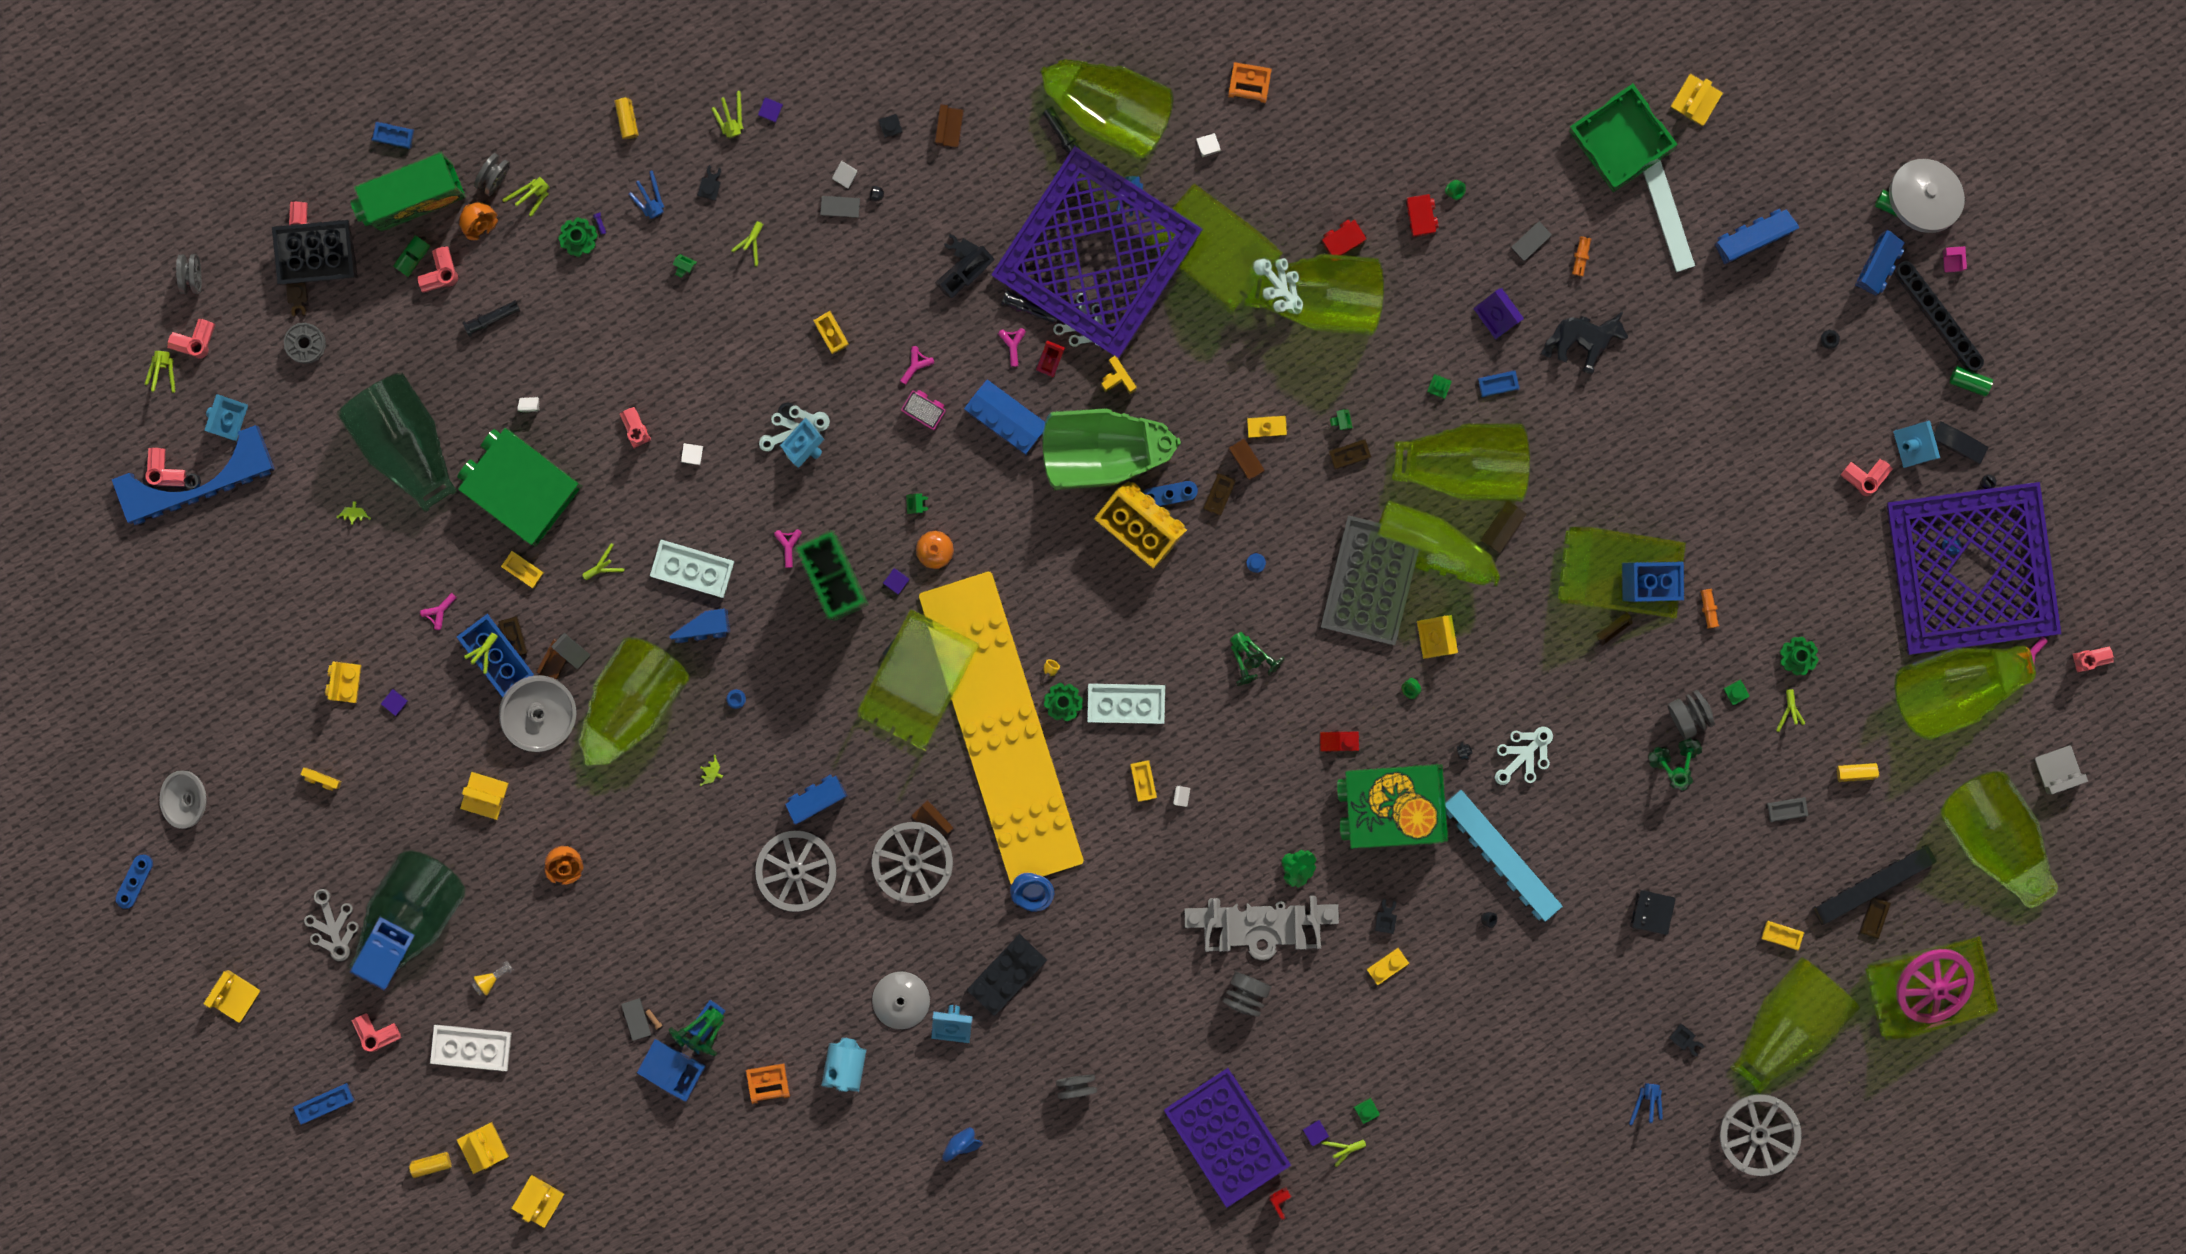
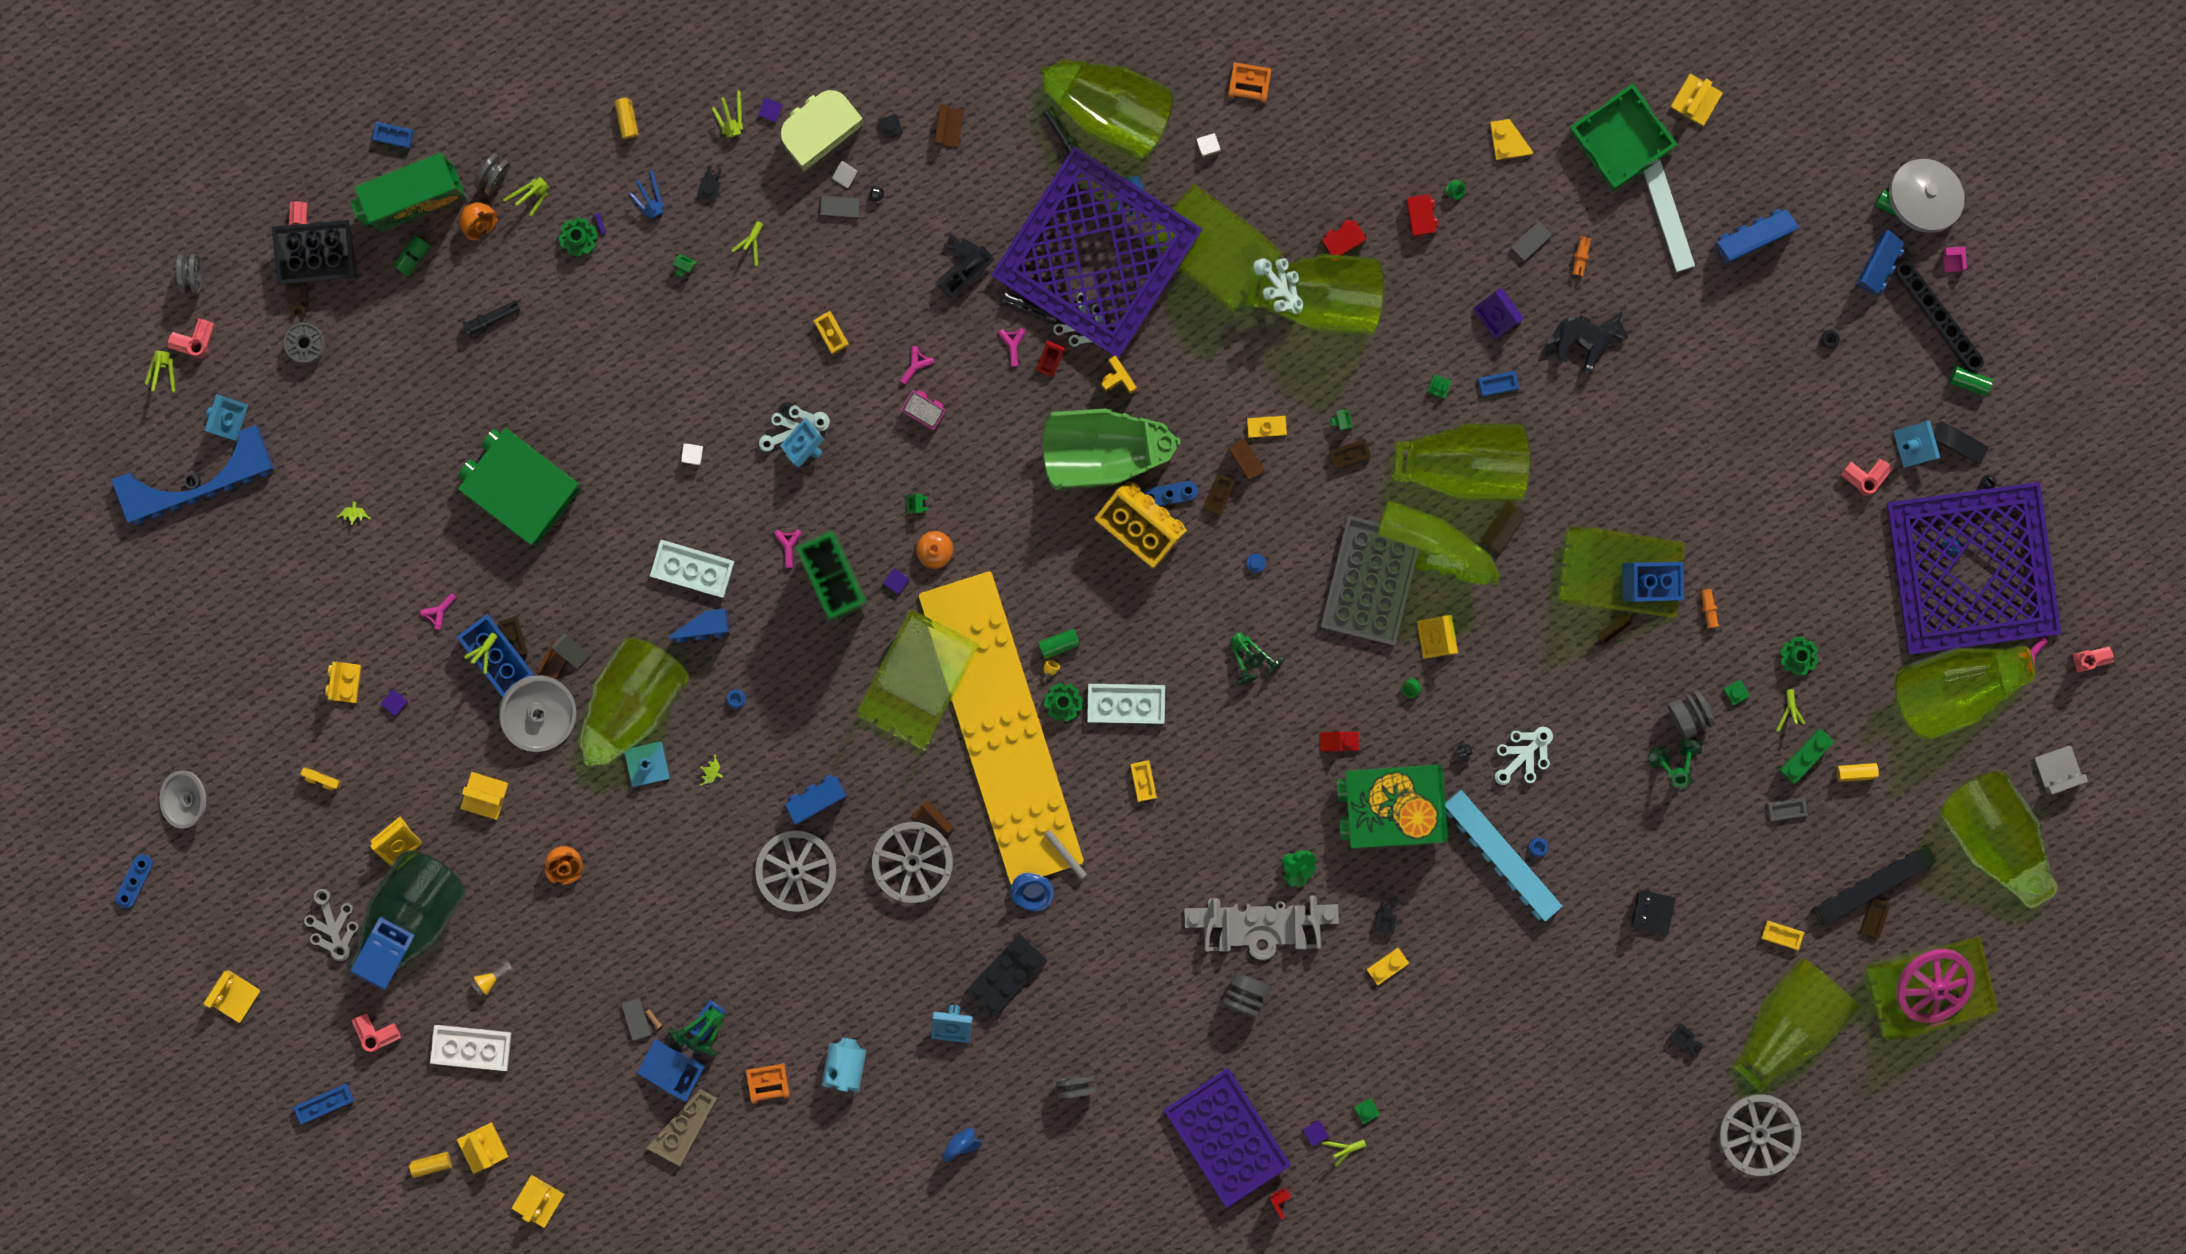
(156, 464): coral piece -> none
(394, 840): none -> yellow bracket
(398, 437): clear green windscreen -> none
(436, 279): coral piece -> none
(522, 569): yellow plate -> none
(528, 404): white slope -> none
(600, 566): lime plant -> none
(636, 430): coral piece -> none
(647, 764): none -> tile
(680, 1133): none -> dark tan wing
(819, 127): none -> yellowish green brick
(904, 986): light grey dish -> none
(1005, 417): blue slope -> none
(1059, 643): none -> green pin
(1065, 854): none -> light grey bar
(1181, 796): white slope -> none
(1489, 919): black hinge -> none
(1508, 141): none -> yellow wing
(1538, 847): none -> blue plate
(1652, 1093): blue plant -> none
(1806, 756): none -> green brick

